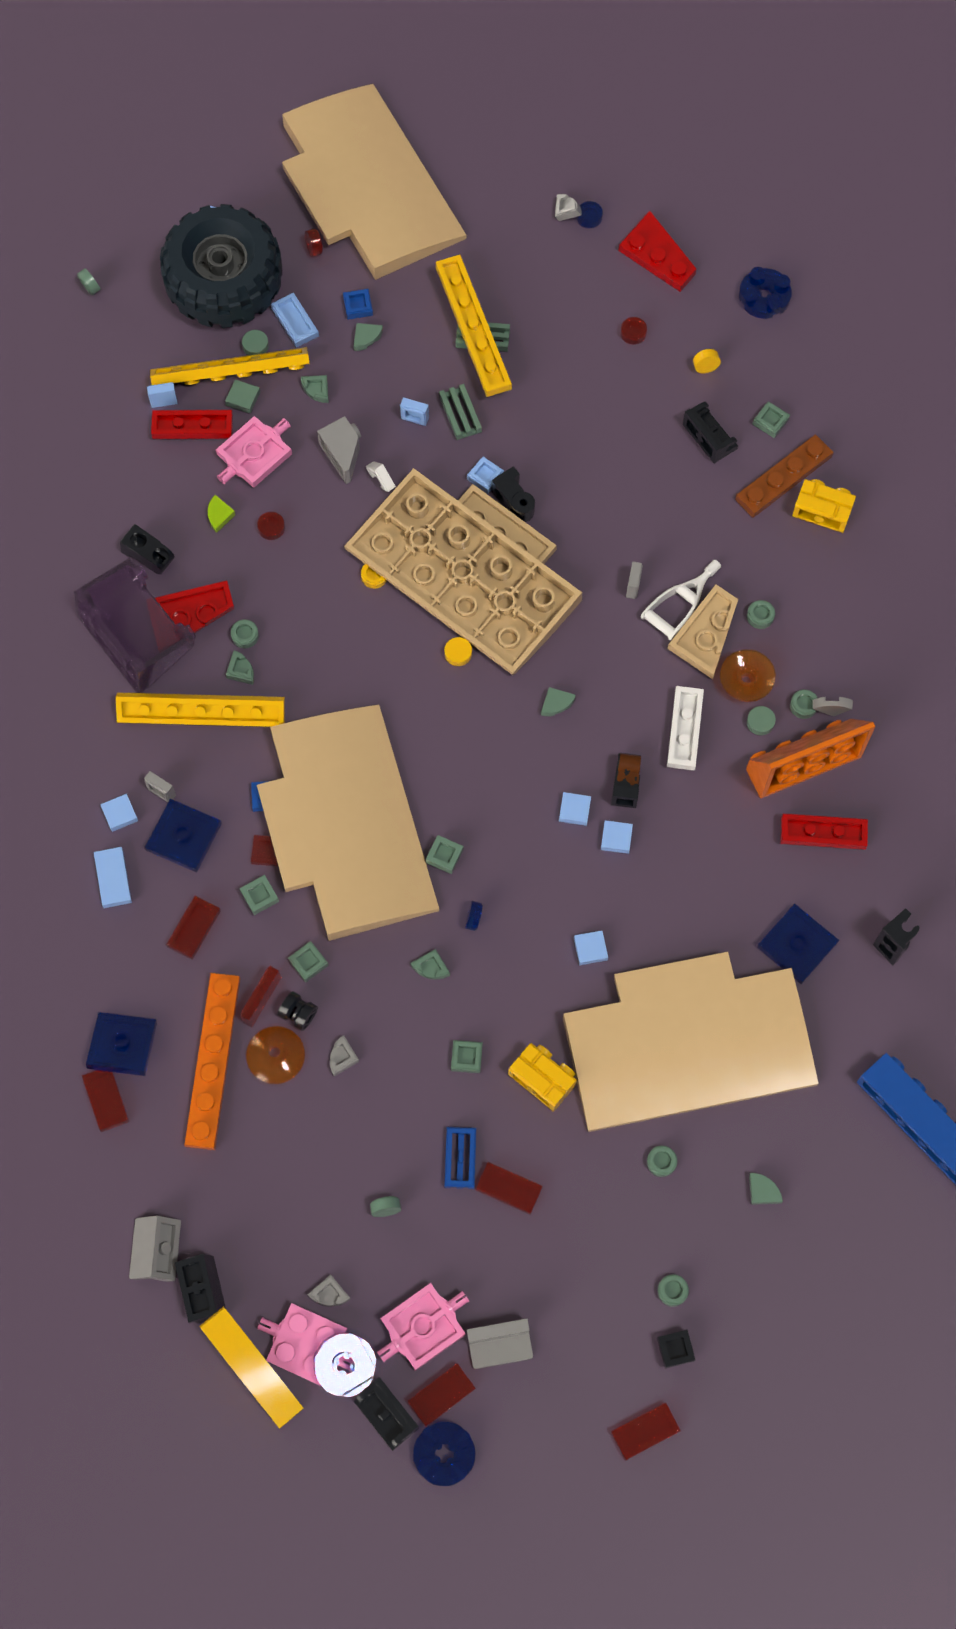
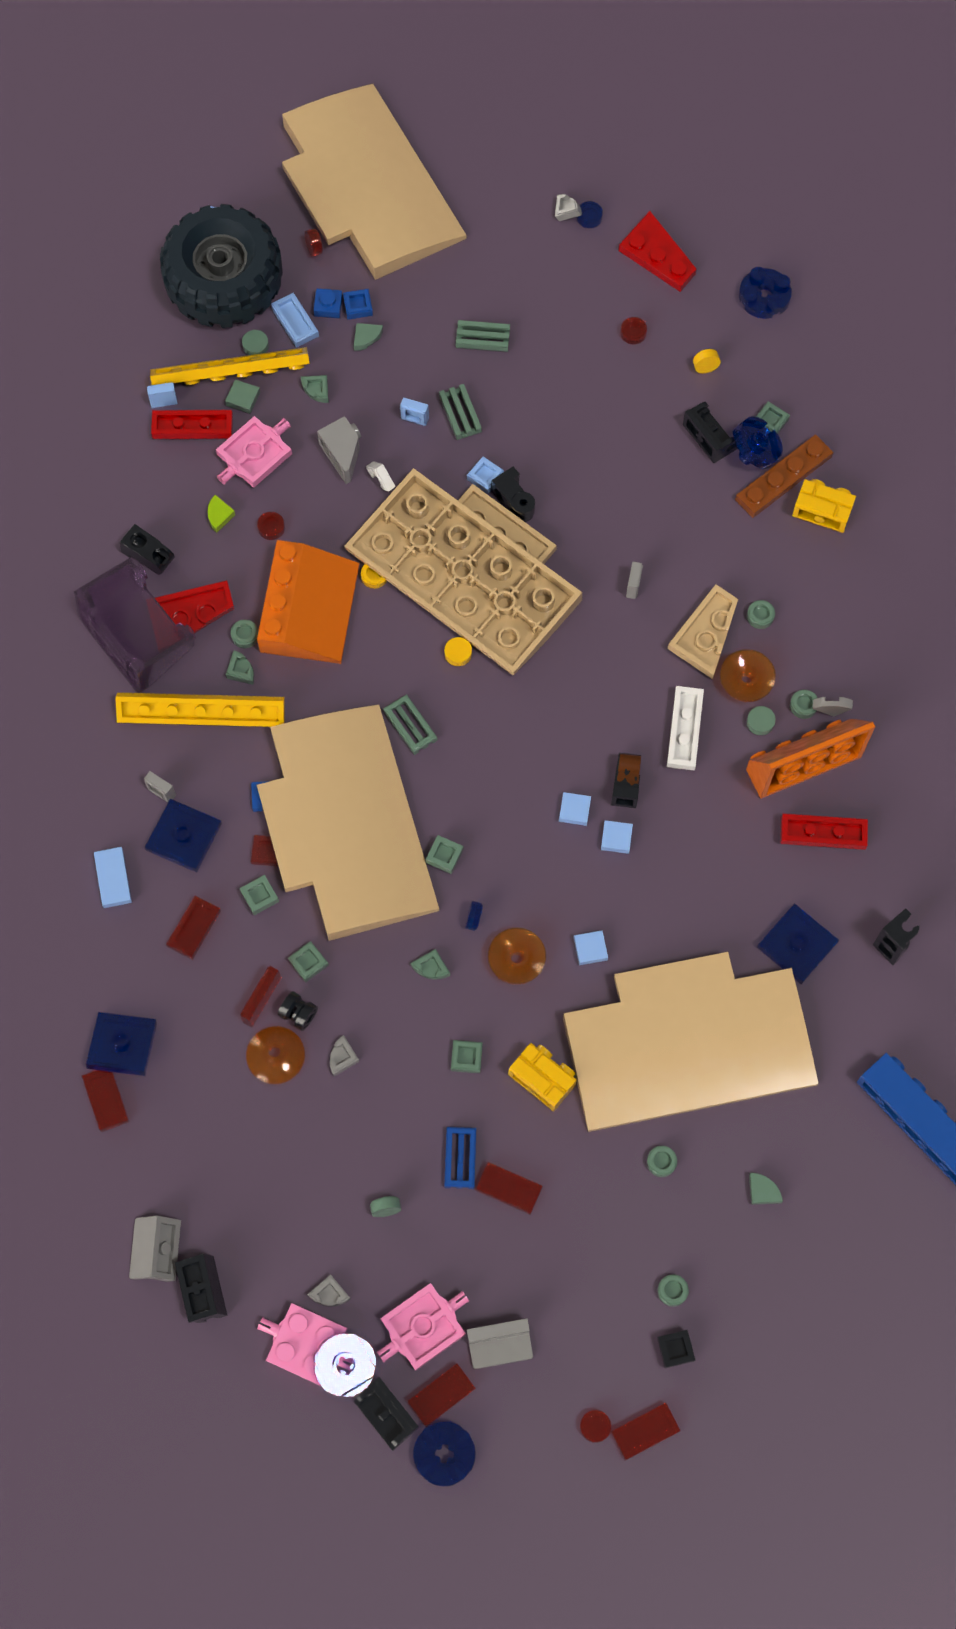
(88, 281): sand green tile -> none
(119, 812): light blue tile -> none
(212, 1061): orange plate -> none
(251, 1367): yellow slope -> none
(307, 603): none -> orange slope
(328, 303): none -> blue plate
(422, 742): none -> sand green tile
(473, 325): yellow plate -> none
(516, 942): none -> clear orange dish
(557, 702): sand green tile -> none
(595, 1426): none -> clear red tile
(684, 591): white piece -> none
(757, 443): none -> clear blue plate

